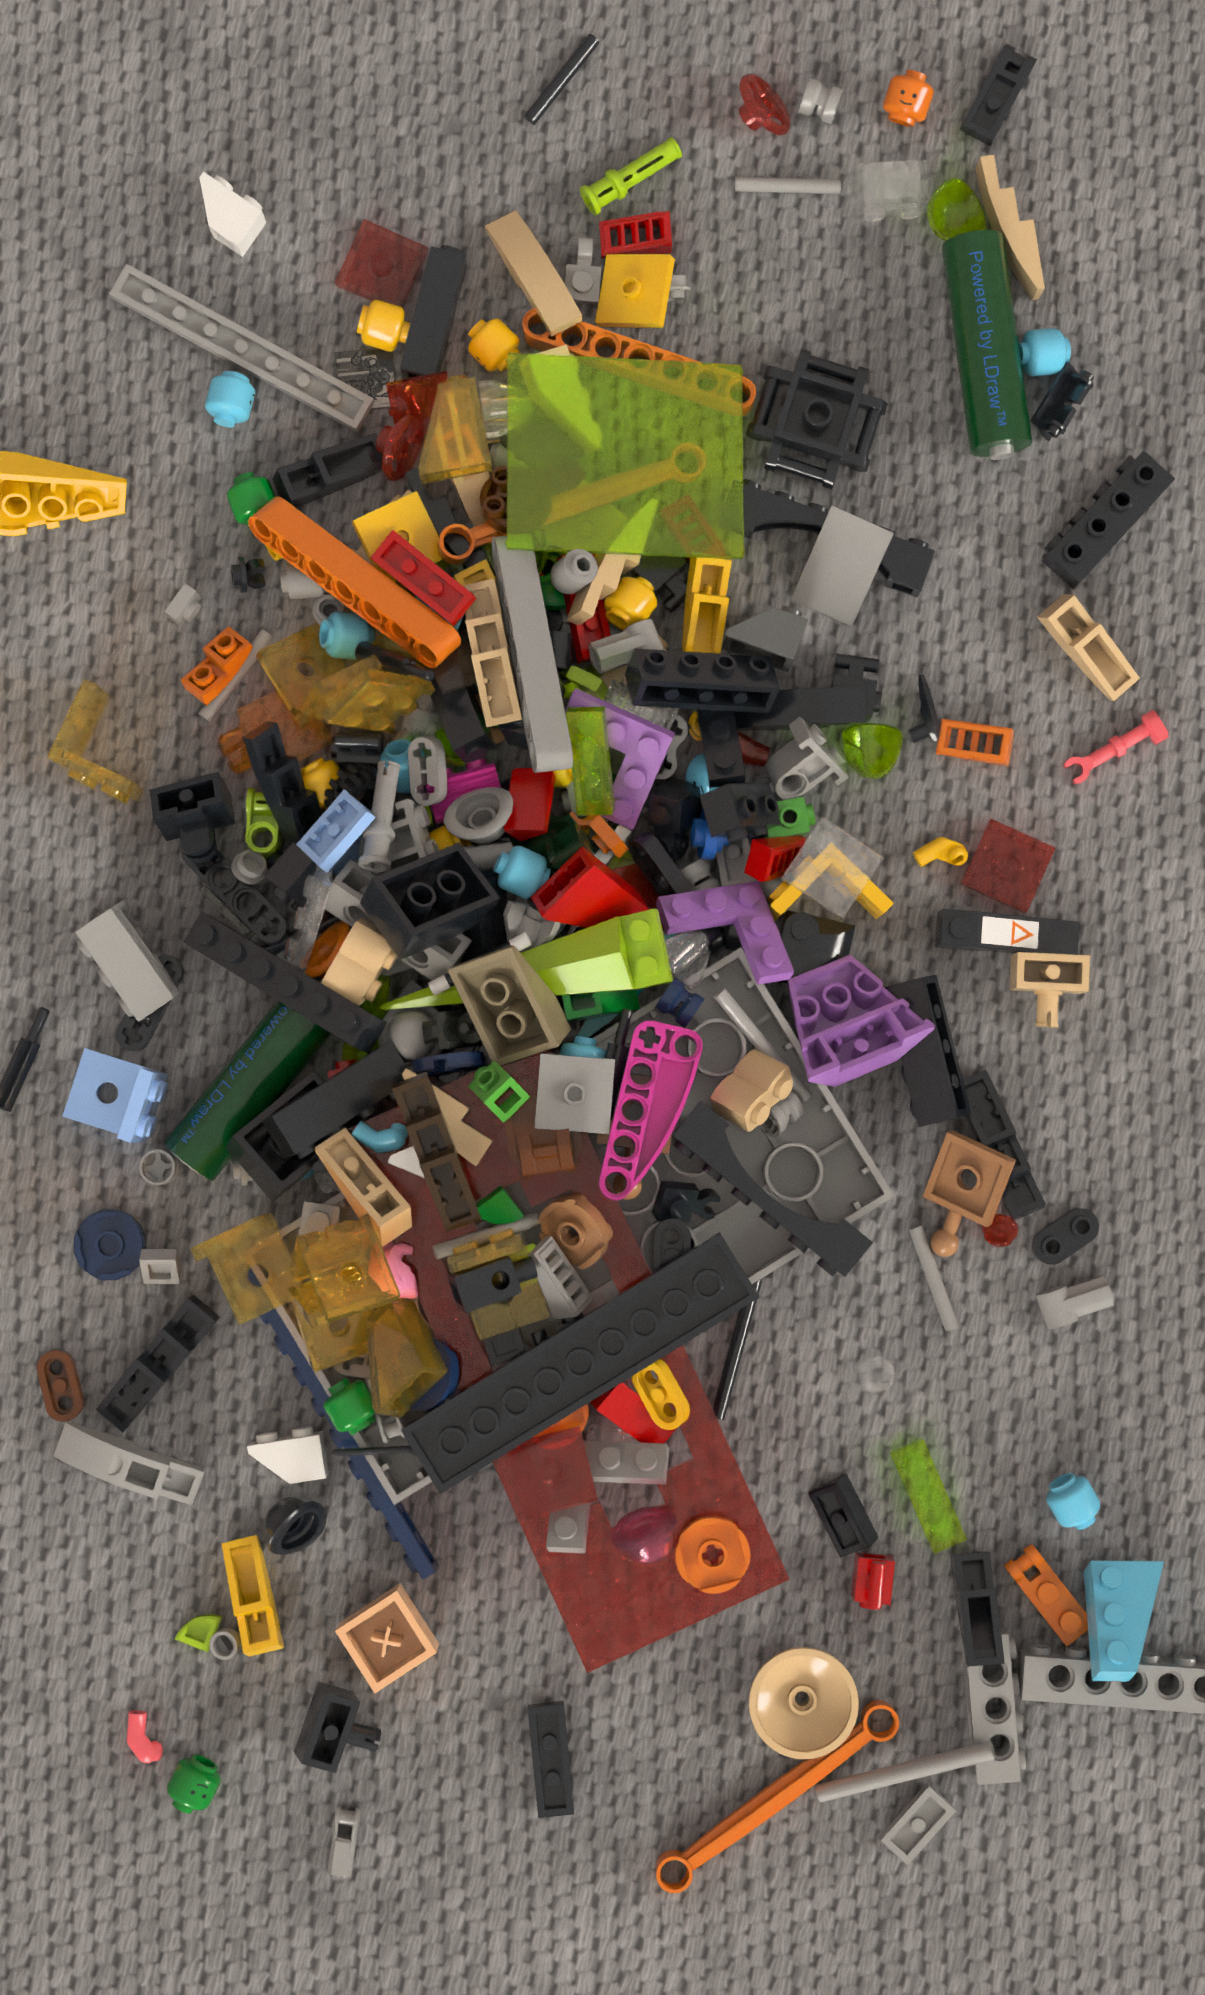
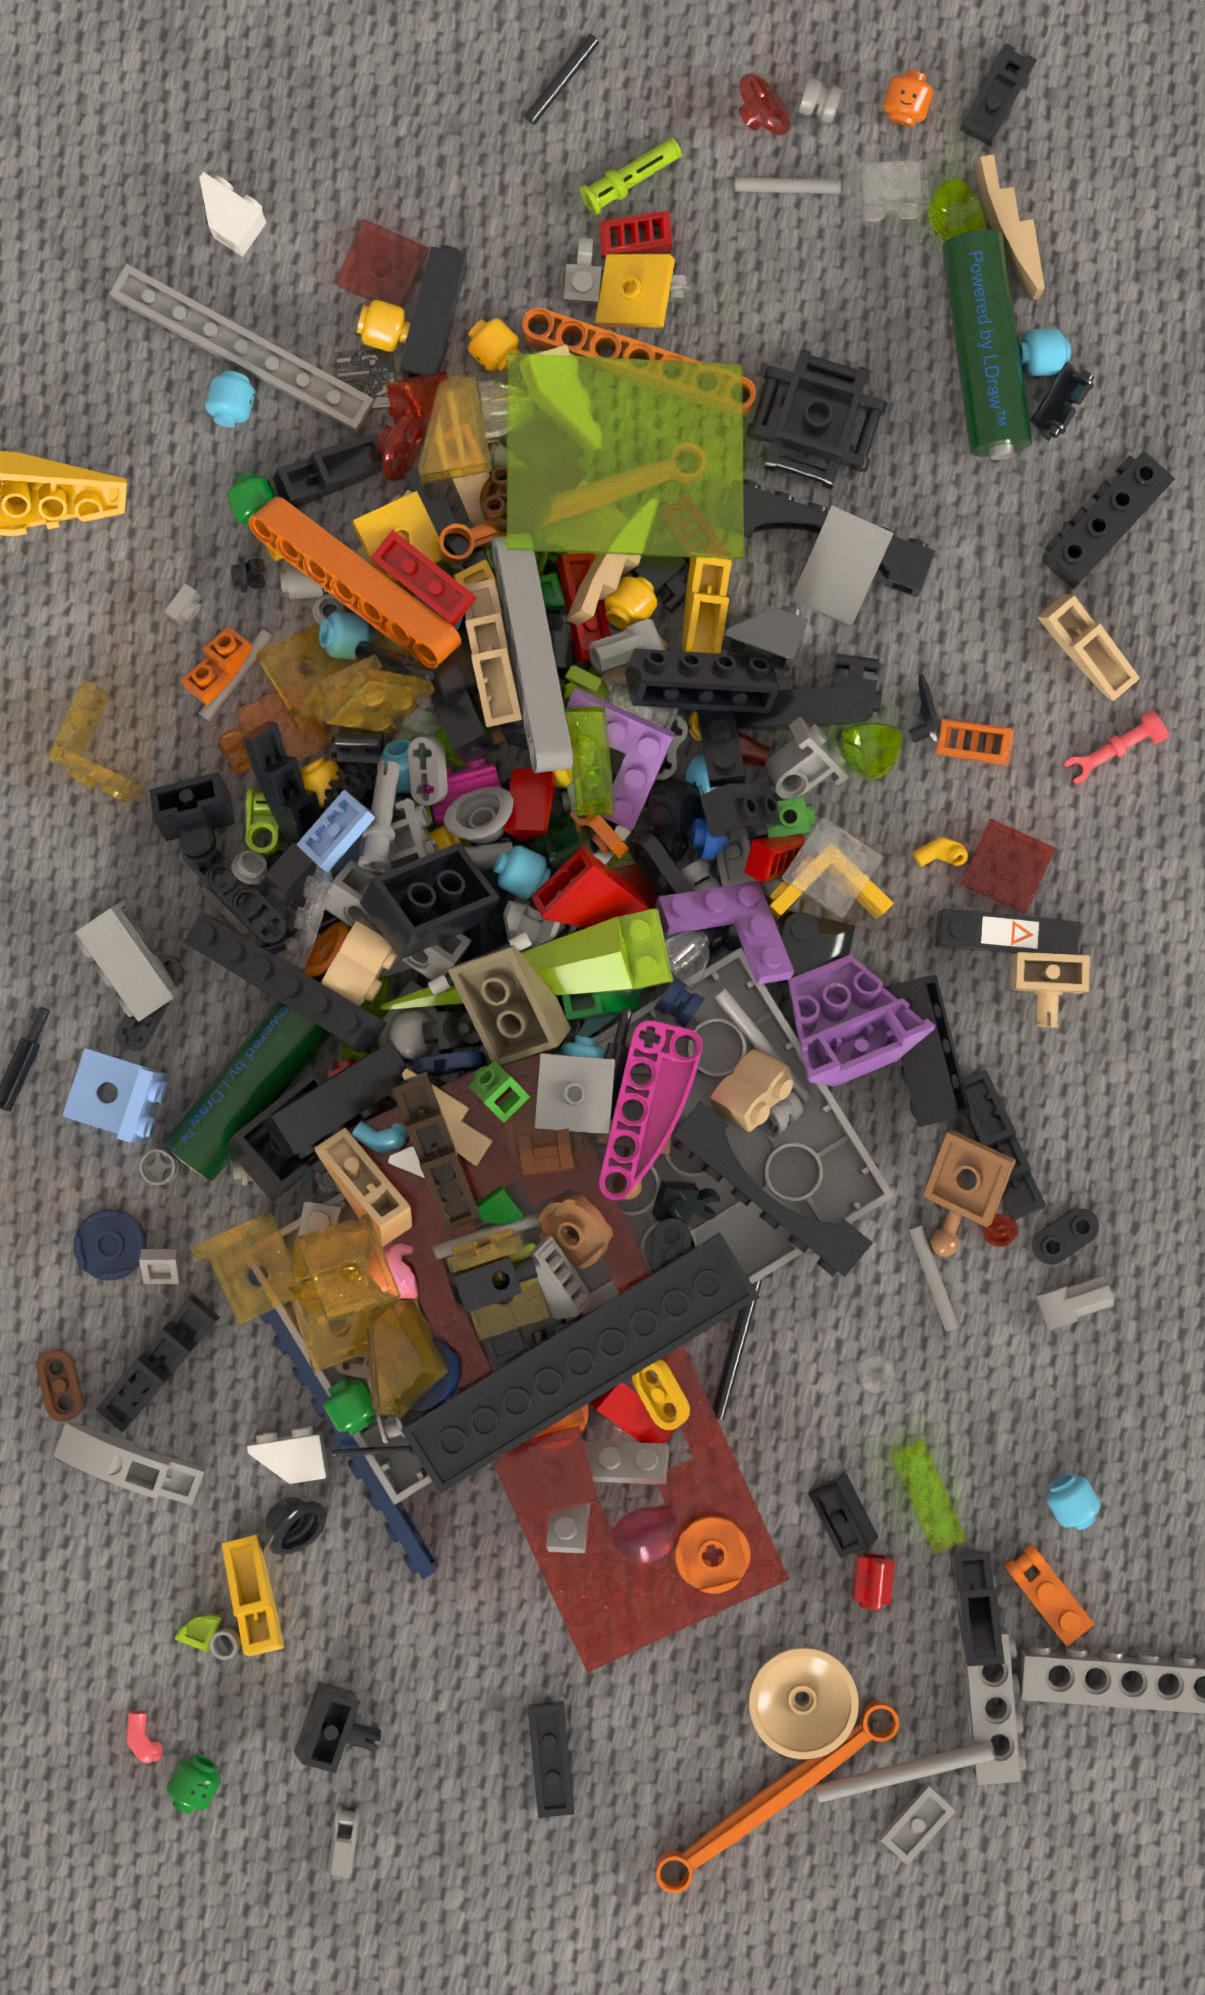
(387, 1638): light nougat brick -> none
(534, 273): tan slope -> none
(573, 571): light grey brick -> none
(1119, 1614): medium azure wedge -> none

